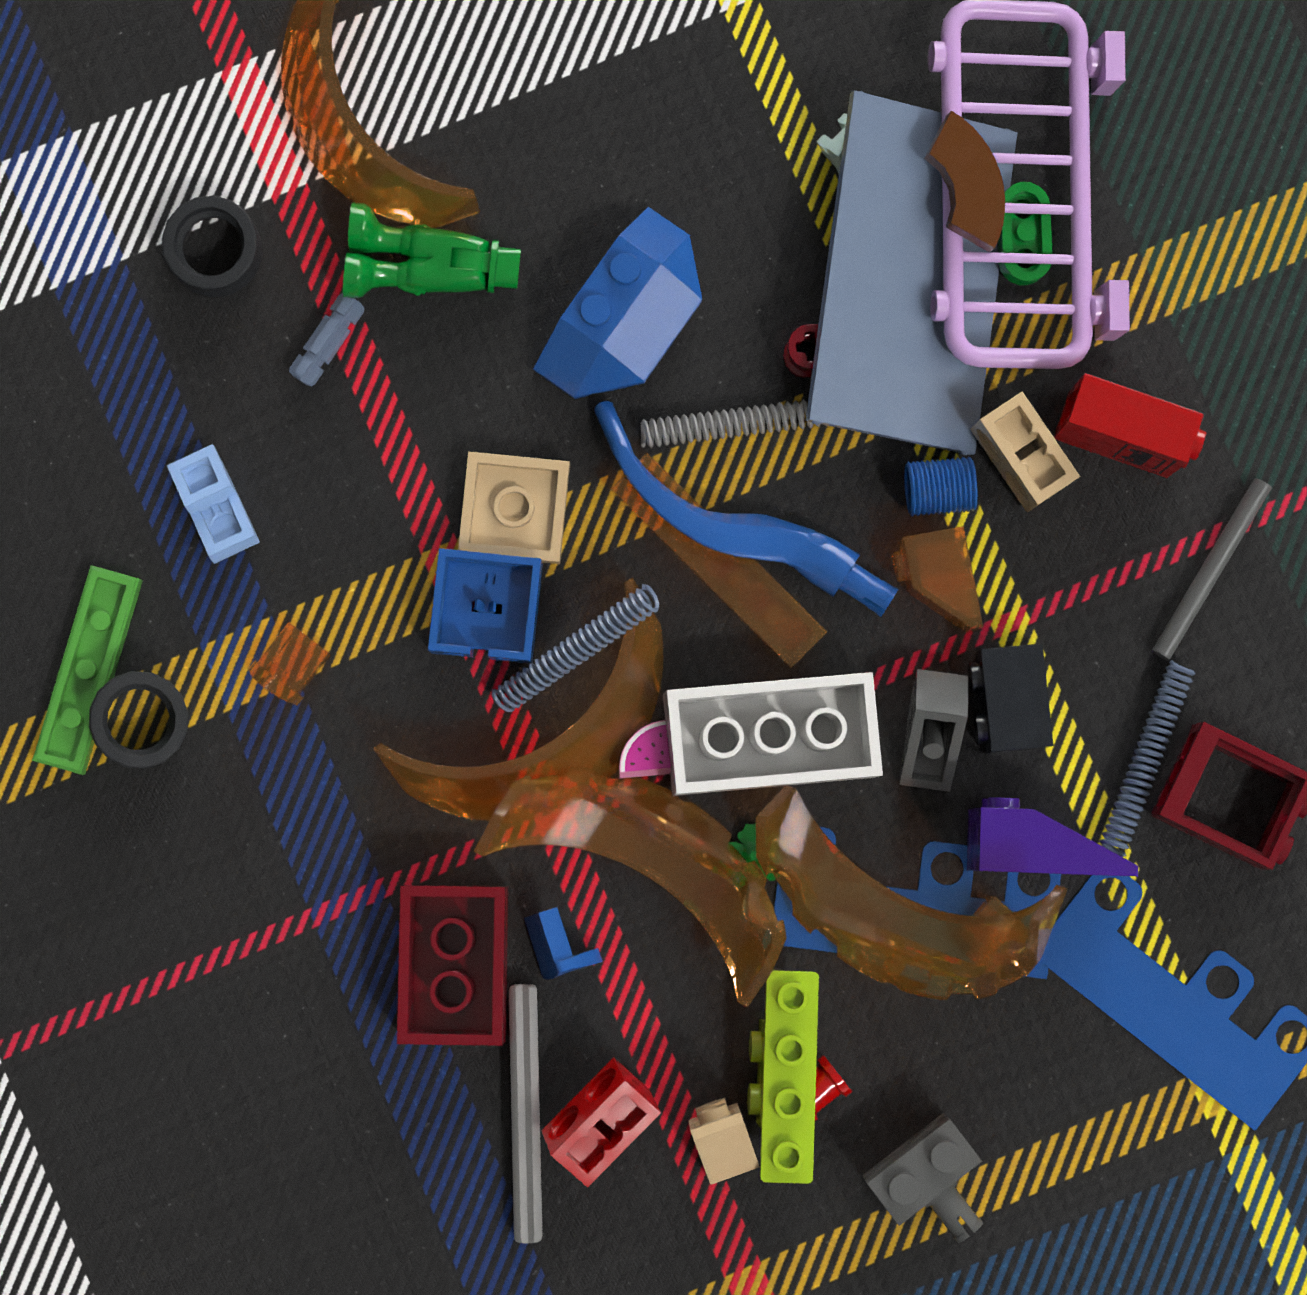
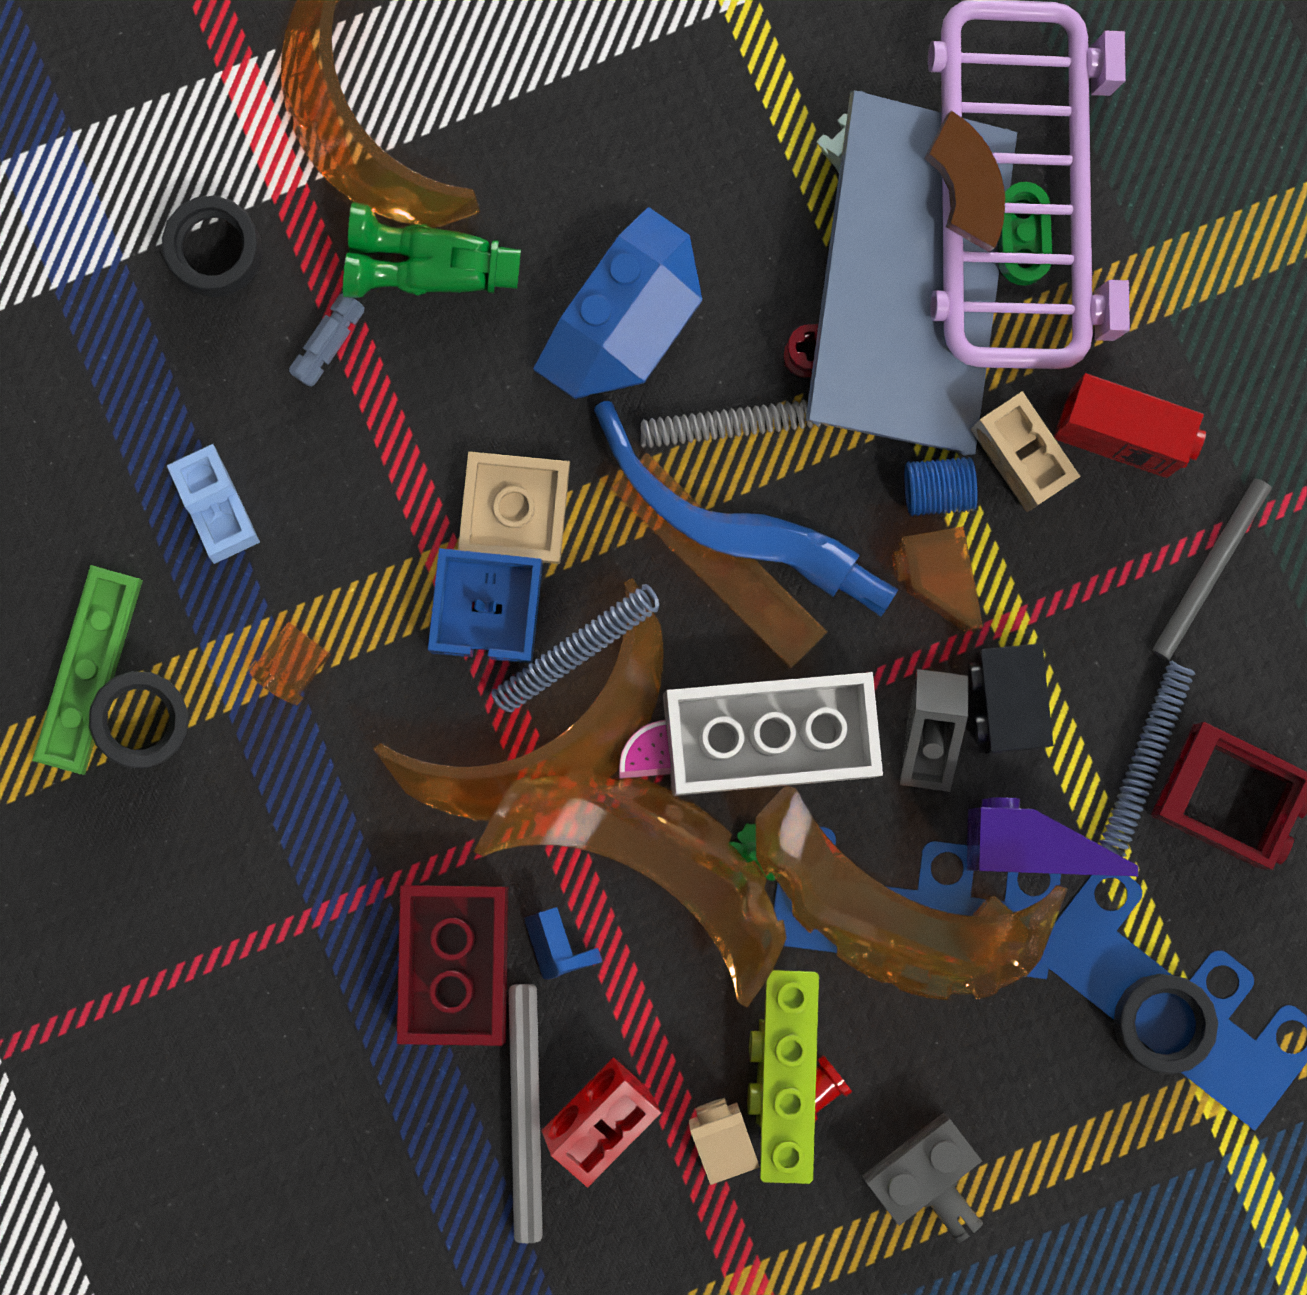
(1205, 1027): none -> black tyre

